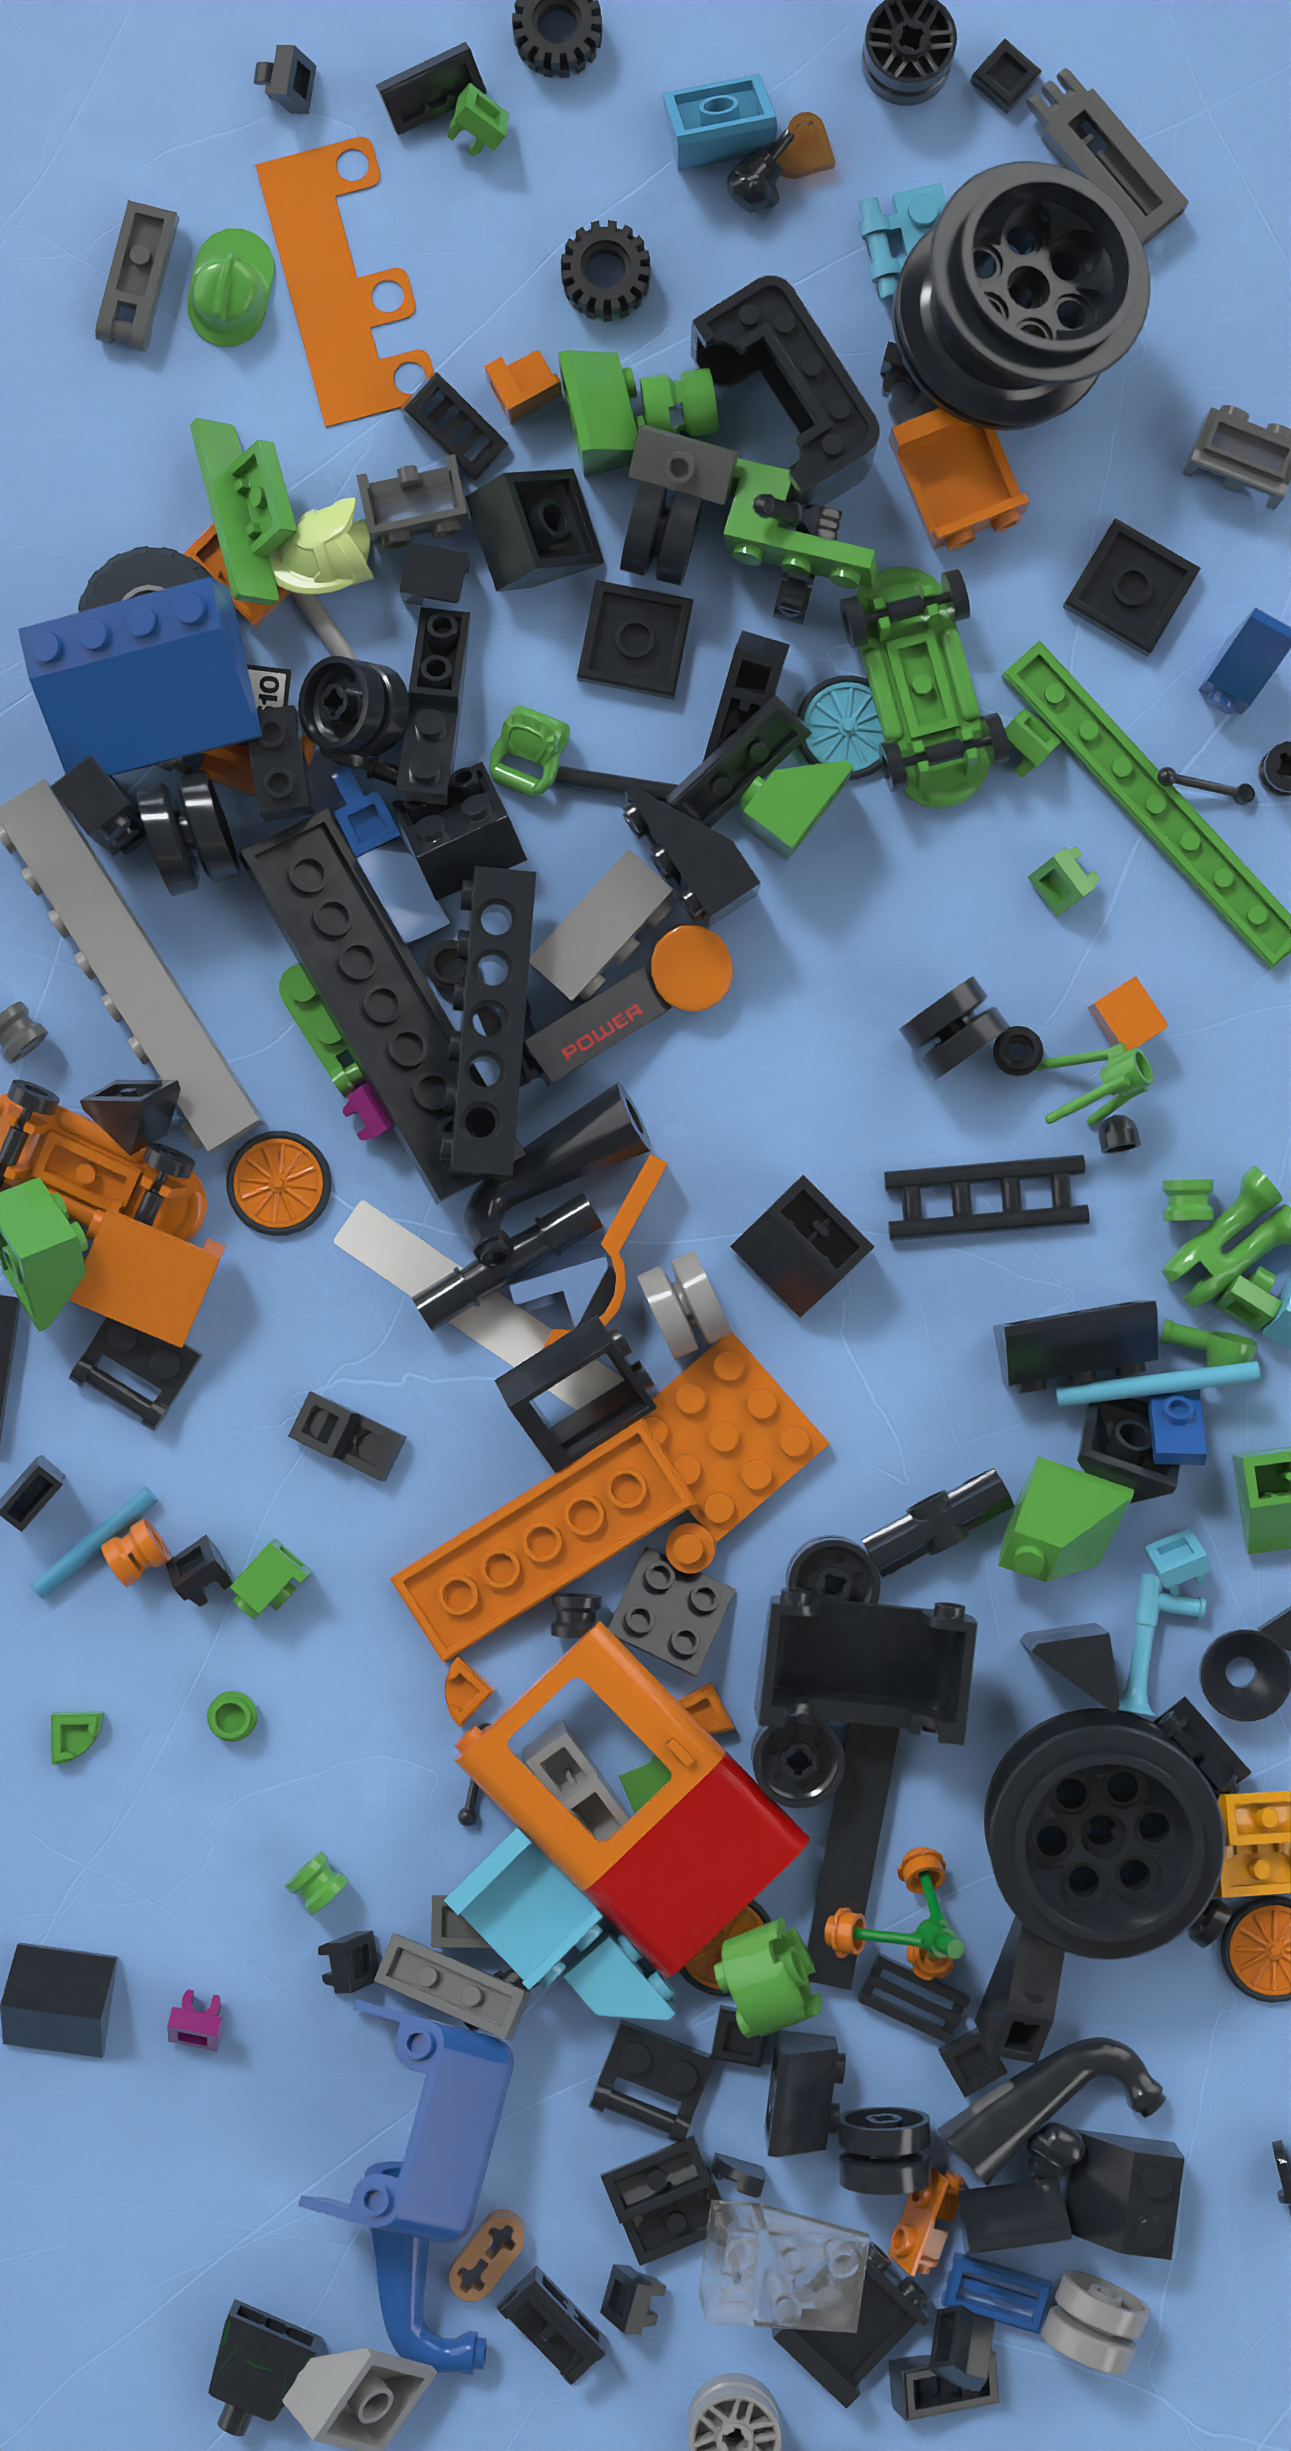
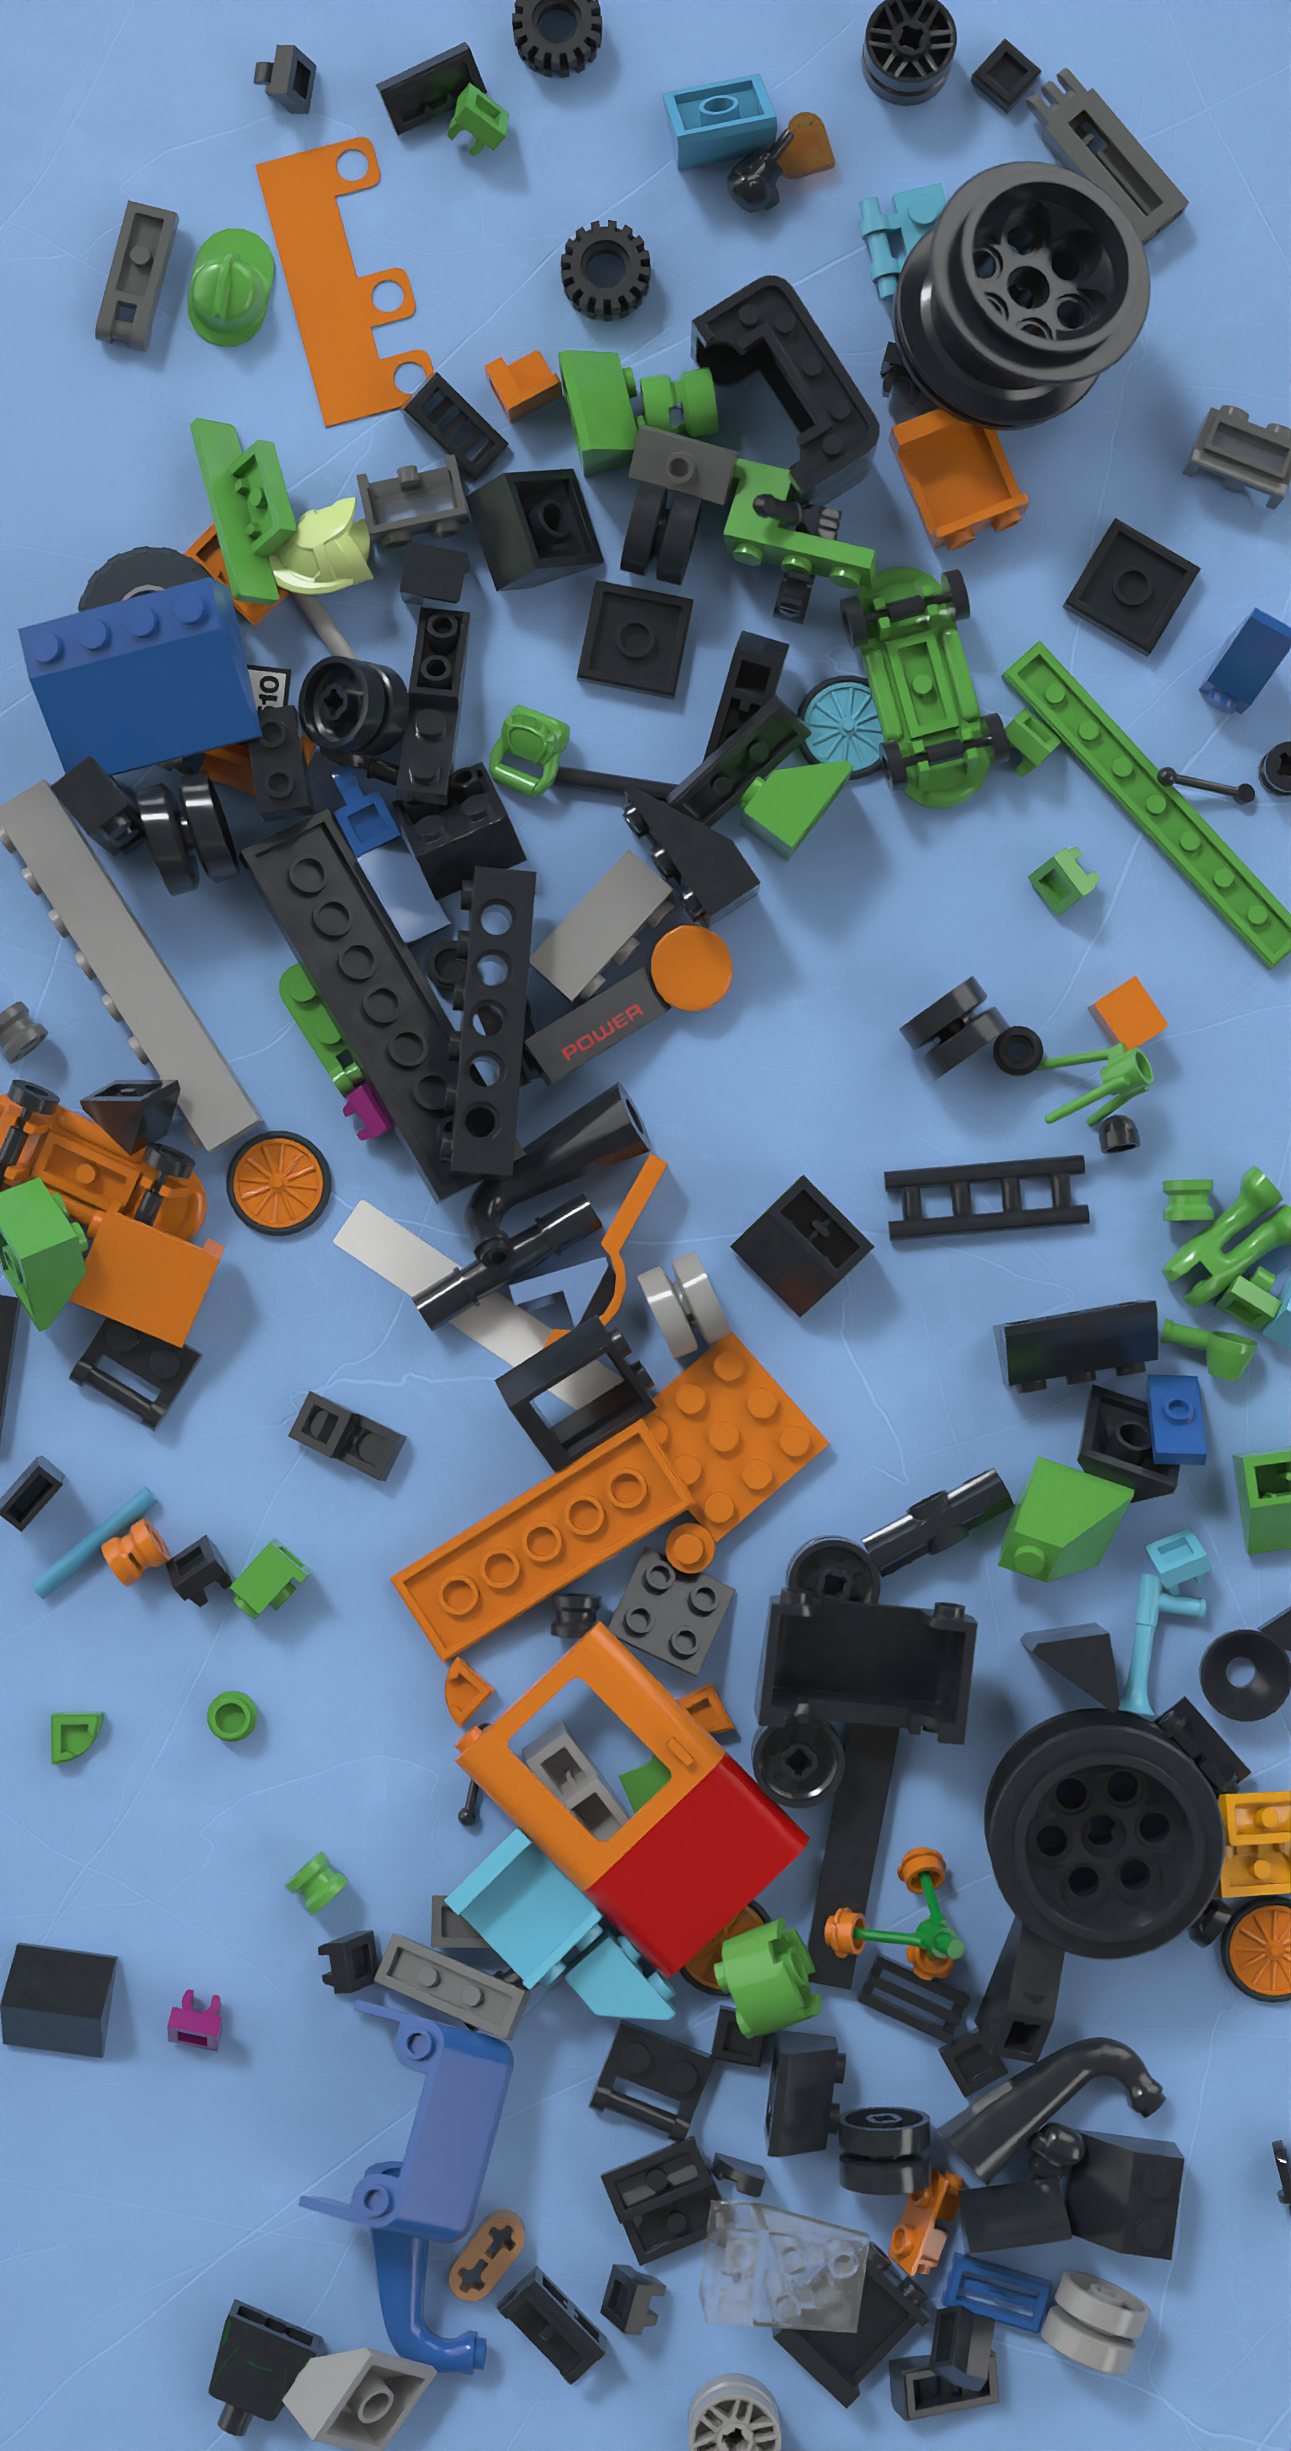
(1158, 1384): medium azure bar -> none

